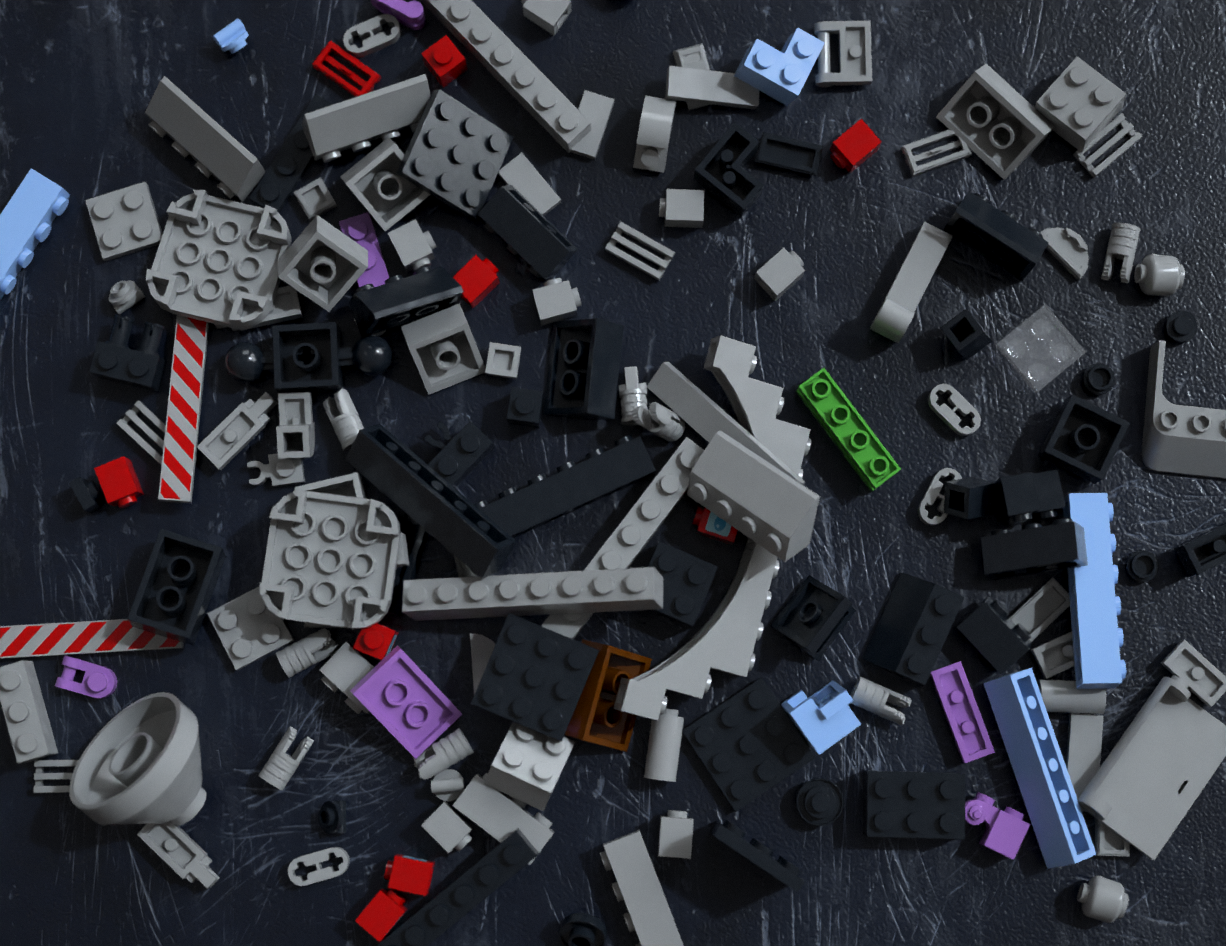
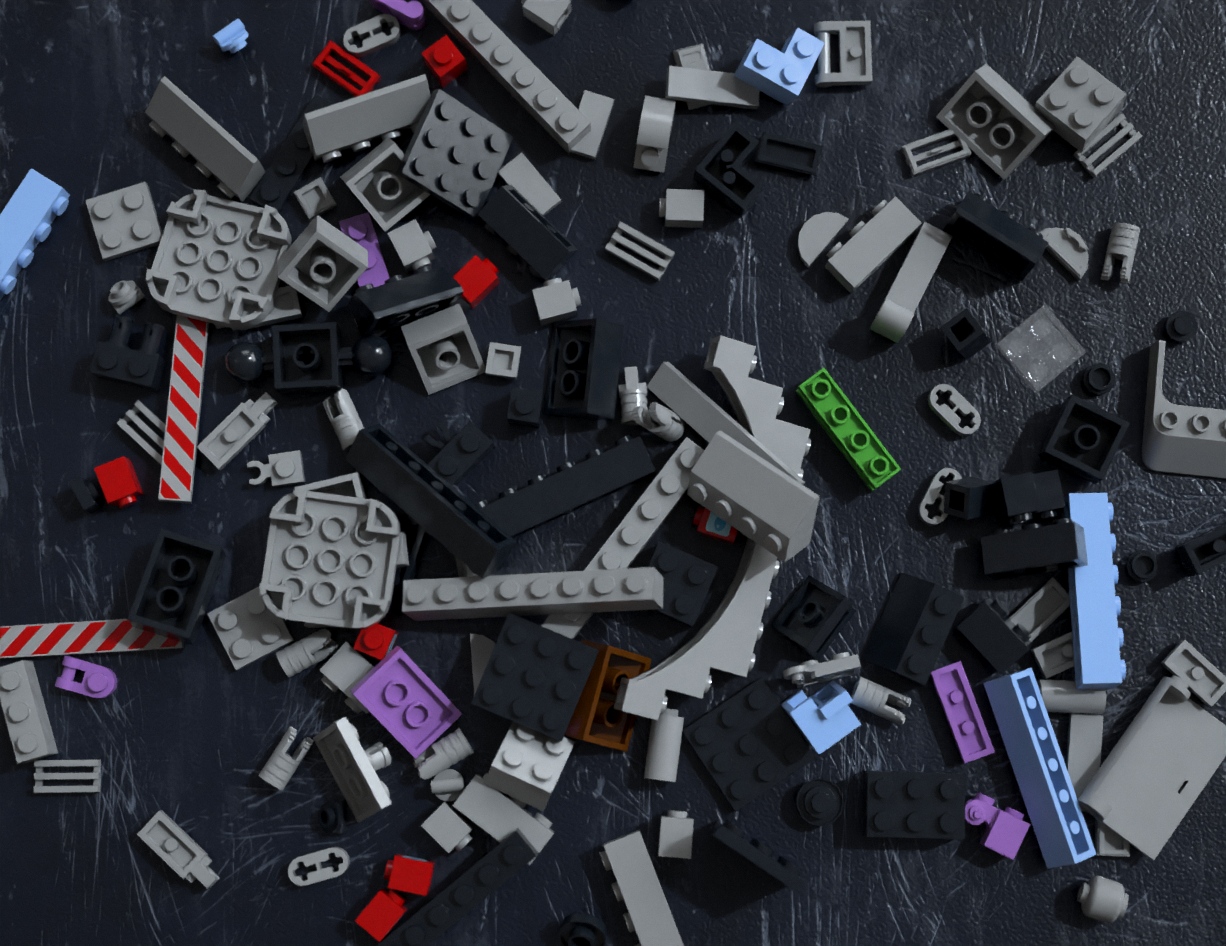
(142, 766): light grey cone -> none
(296, 425): light grey brick -> none
(355, 768): none -> light grey plate
(780, 273): light grey brick -> none
(812, 672): none -> light grey hinge
(817, 234): none -> light grey tile
(854, 146): red brick -> none
(872, 243): none -> light grey brick
(1159, 275): light grey head -> none

